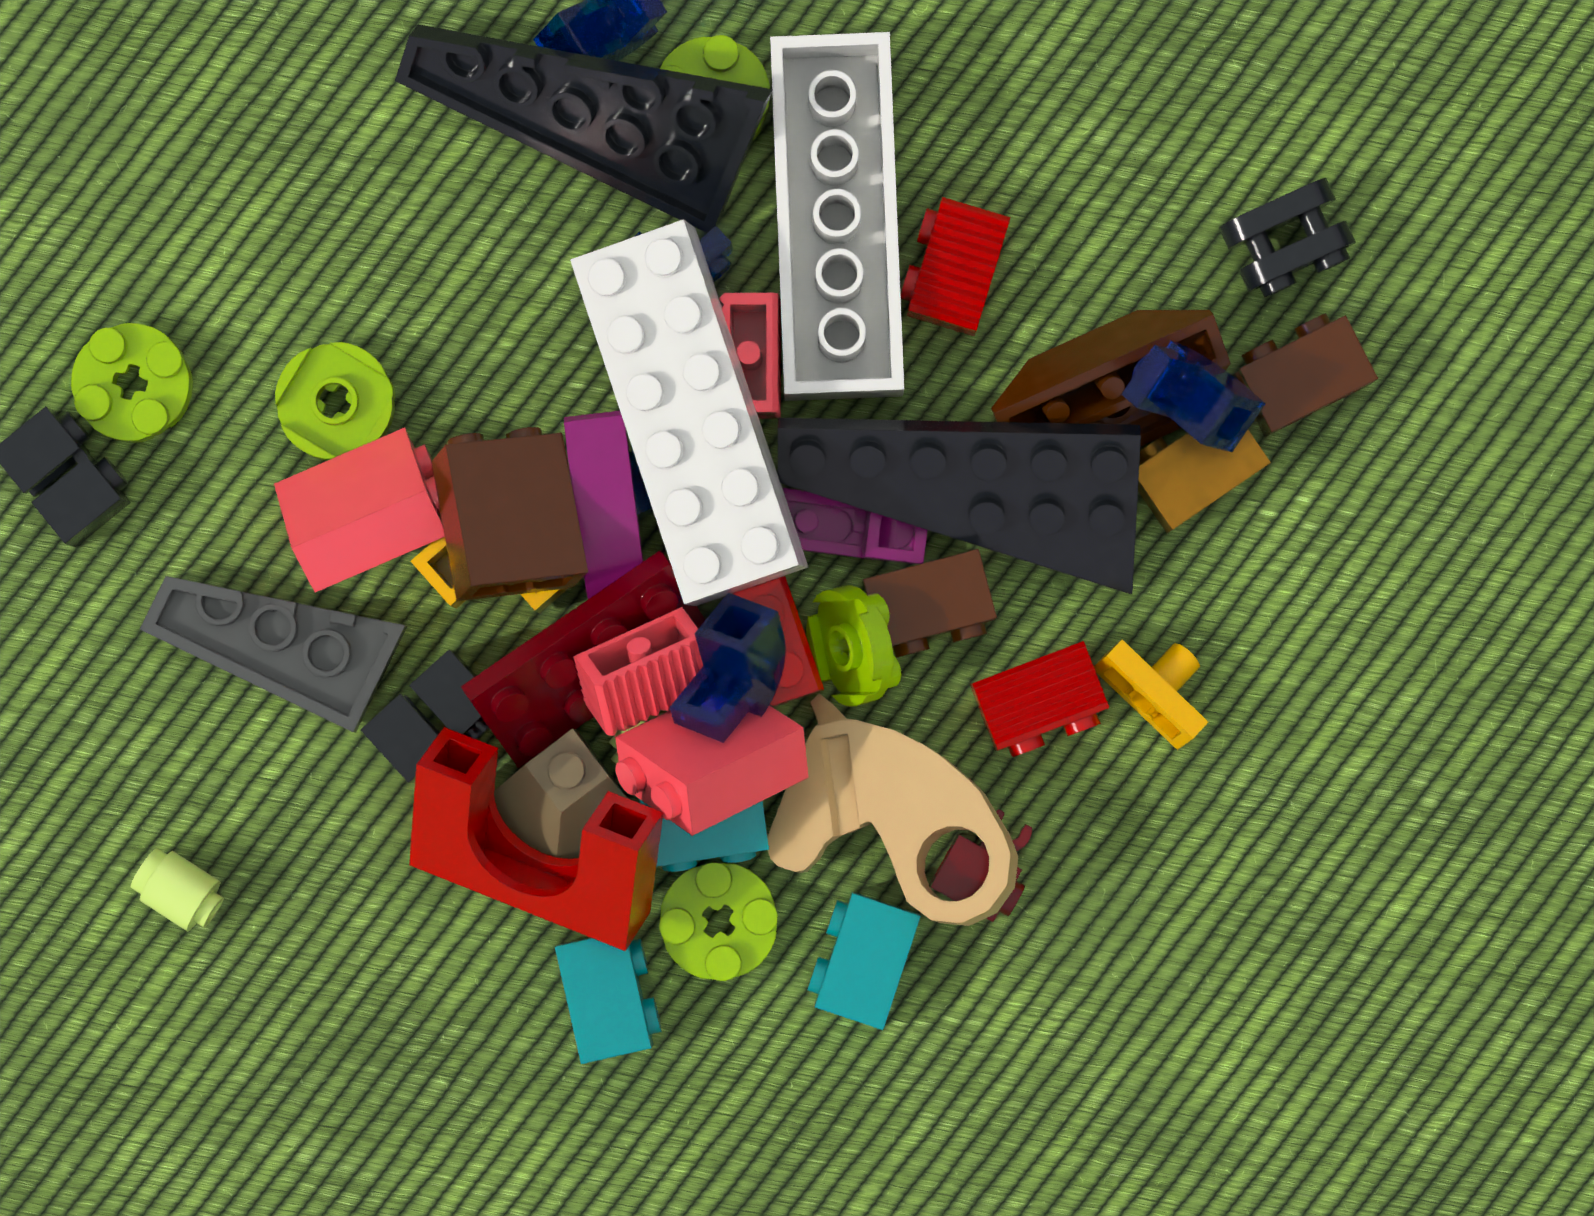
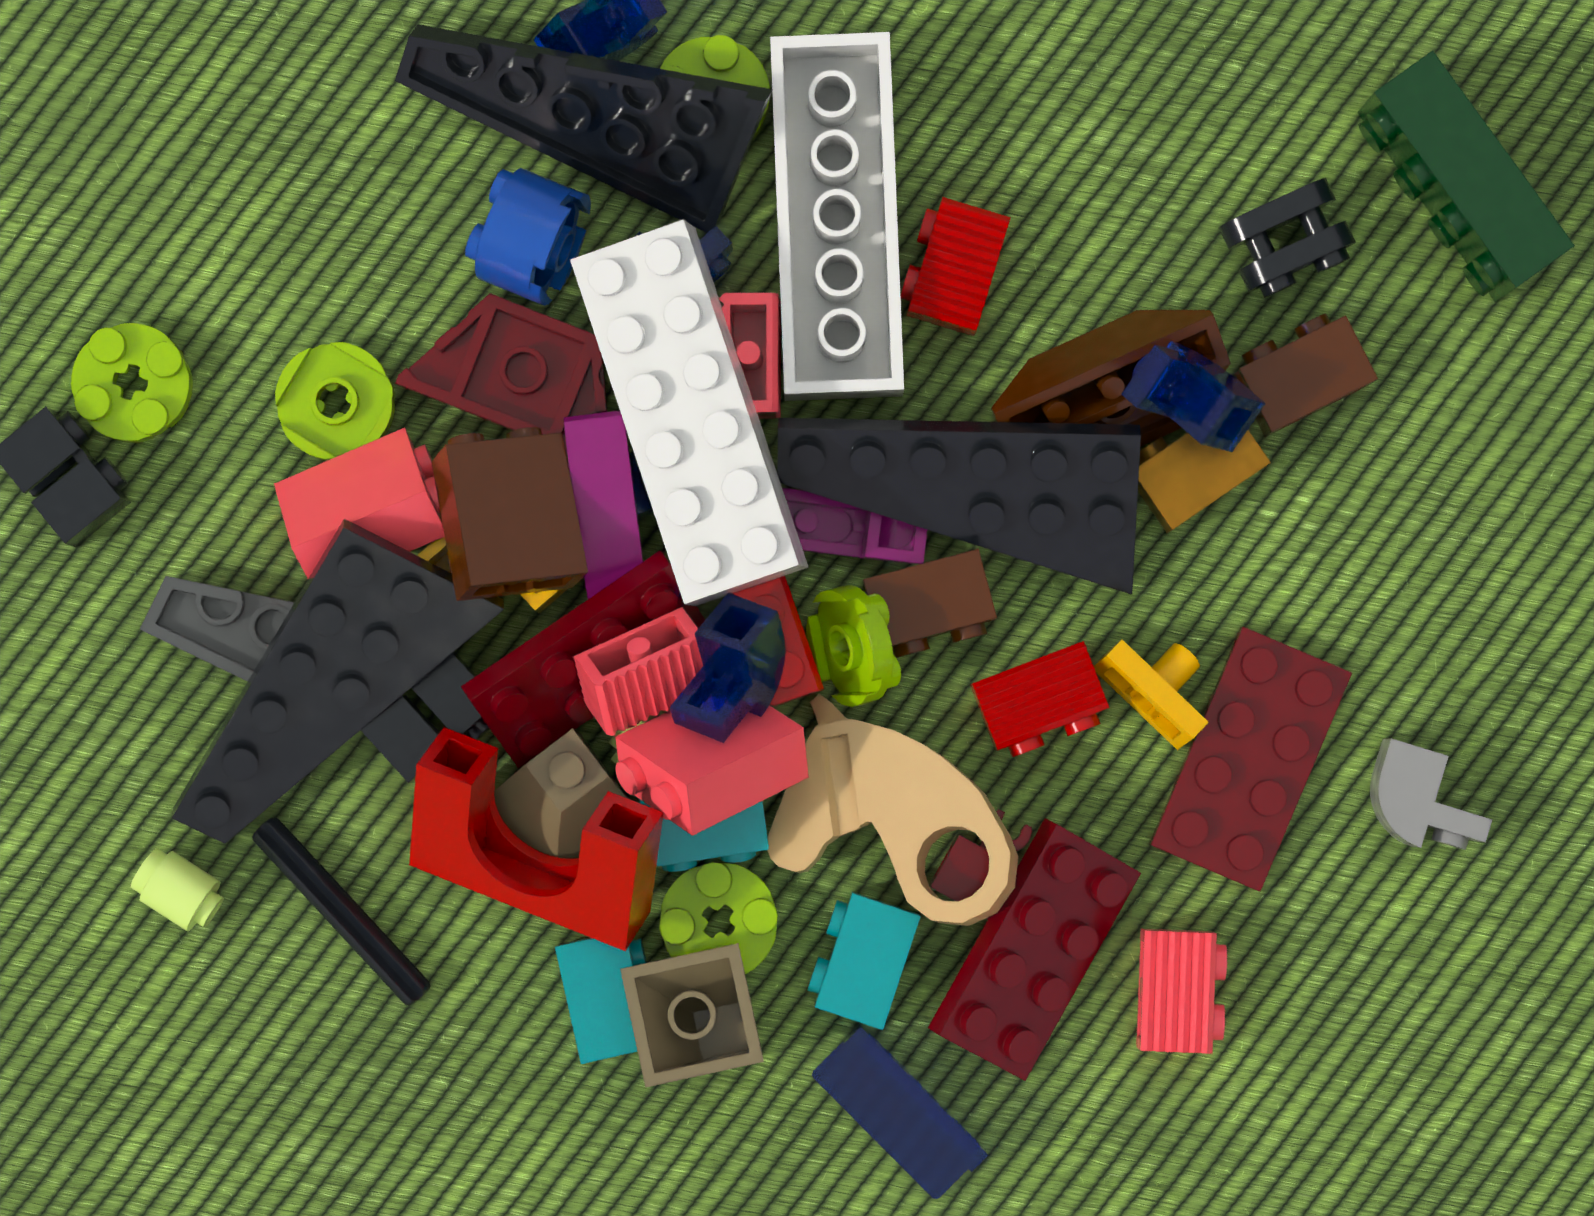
(341, 911): none -> black axle
(345, 652): none -> black wing
(513, 368): none -> dark red wing
(528, 235): none -> blue brick
(692, 1015): none -> dark tan slope
(898, 1112): none -> clear blue panel
(1034, 950): none -> dark red plate
(1179, 991): none -> coral brick
(1250, 759): none -> dark red plate
(1405, 795): none -> light grey brick
(1462, 178): none -> dark green brick

